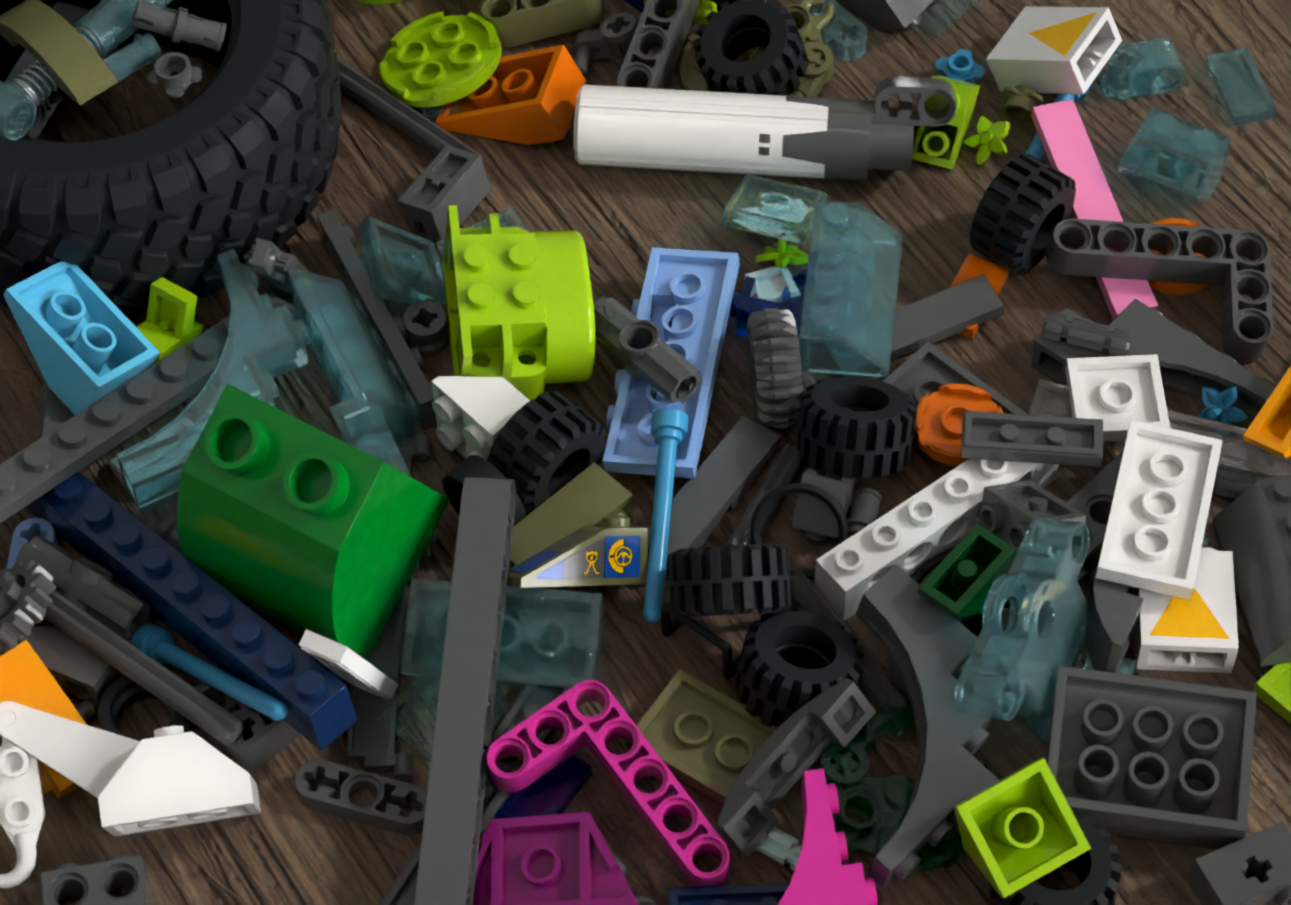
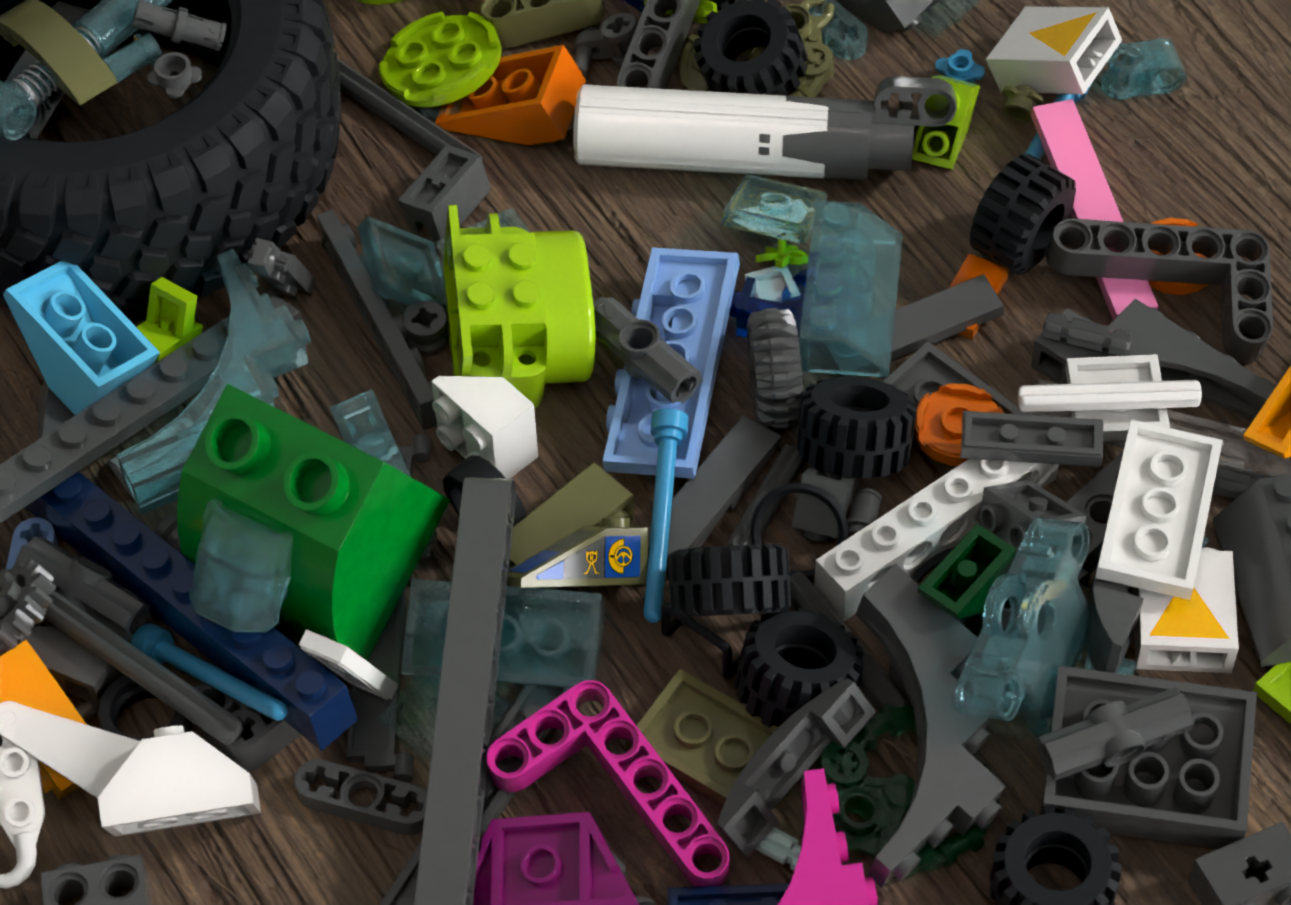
(240, 571): none -> clear light blue slope
(349, 349): clear light blue slope -> none
(546, 447): black tyre -> none
(550, 792): clear blue tile -> none
(989, 139): lime plant -> none
(1020, 828): lime slope -> none
(1109, 396): none -> white axle
(1115, 733): none -> dark grey piece
(1176, 156): clear light blue slope -> none
(1221, 406): dark azure plant -> none
(1241, 86): clear light blue tile -> none

